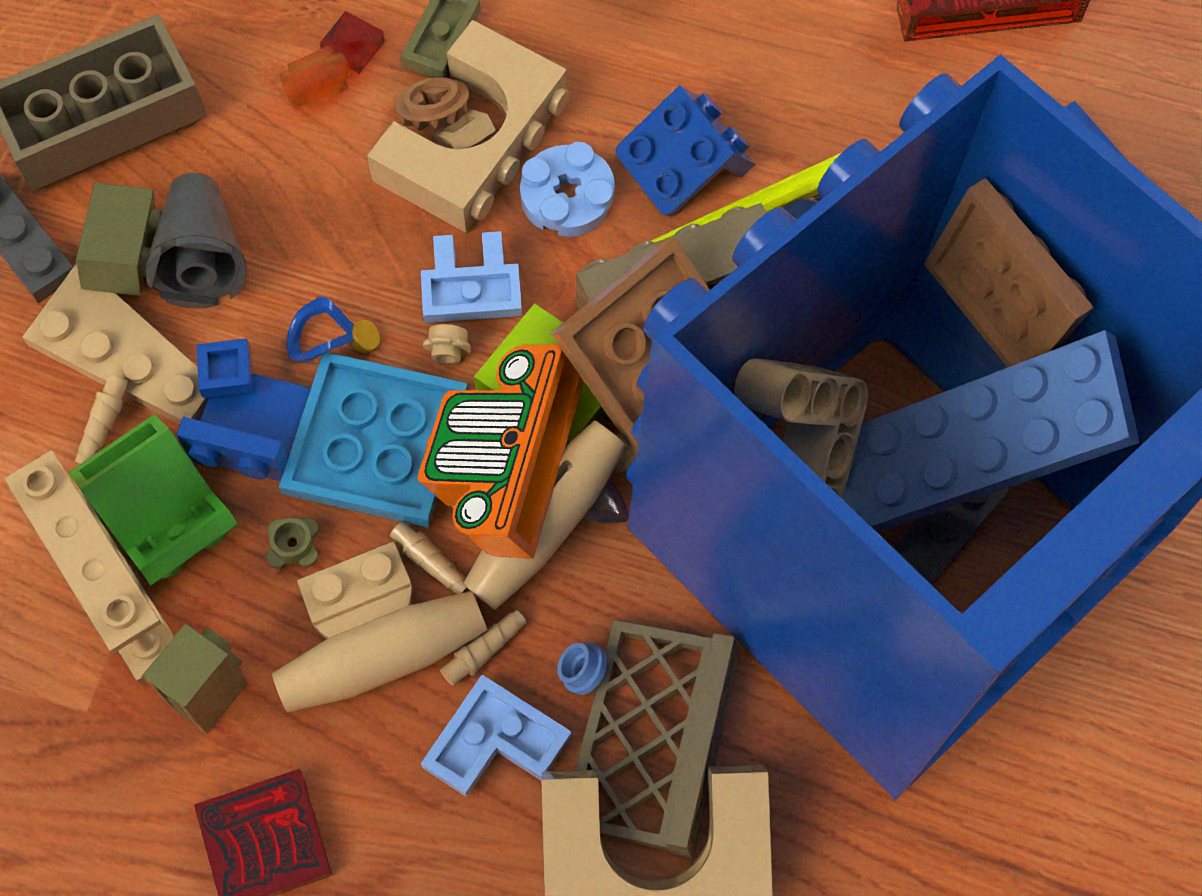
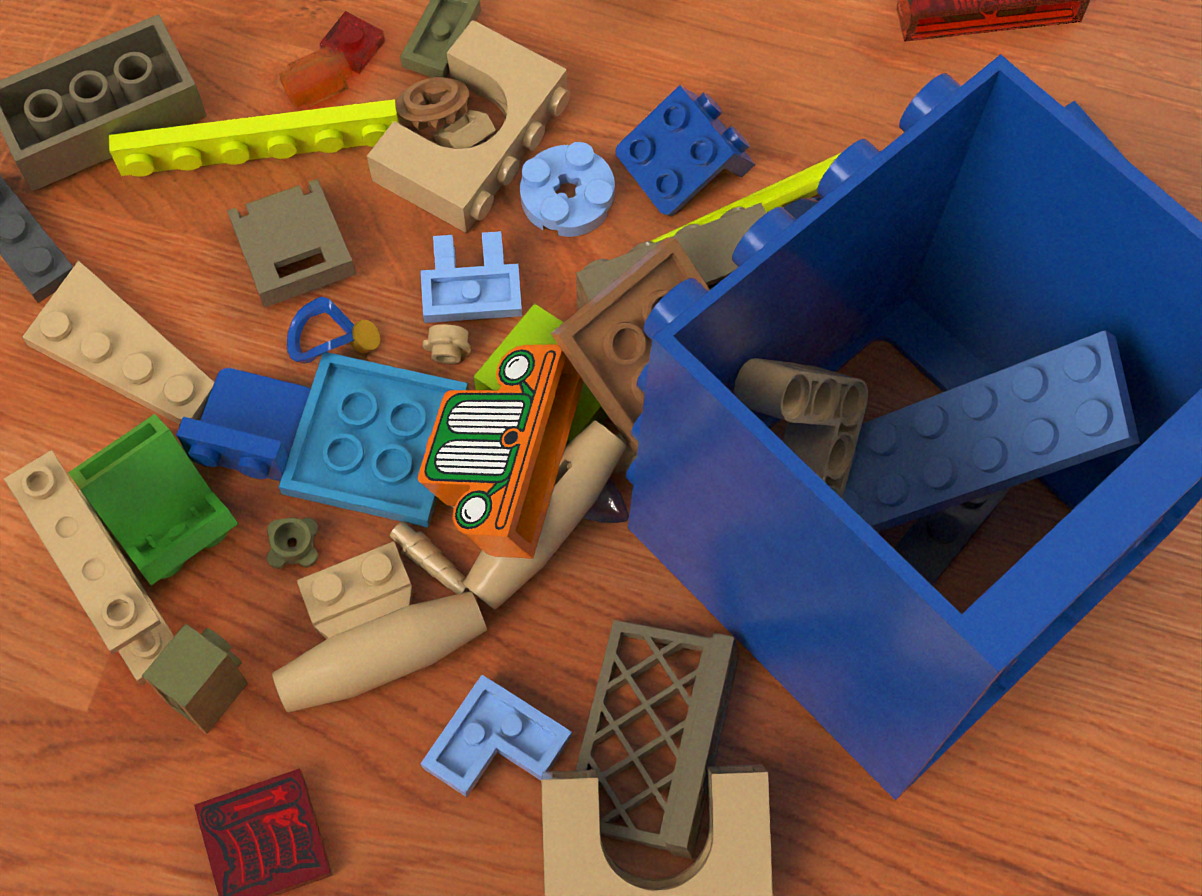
(102, 417): tan animal -> none
(117, 238): olive brick -> none
(195, 246): dark grey cone -> none
(224, 368): blue plate -> none
(251, 138): none -> neon yellow plate
(286, 230): none -> dark tan container
(479, 650): tan animal -> none
(582, 667): medium blue plate -> none
(1005, 278): medium nougat plate -> none

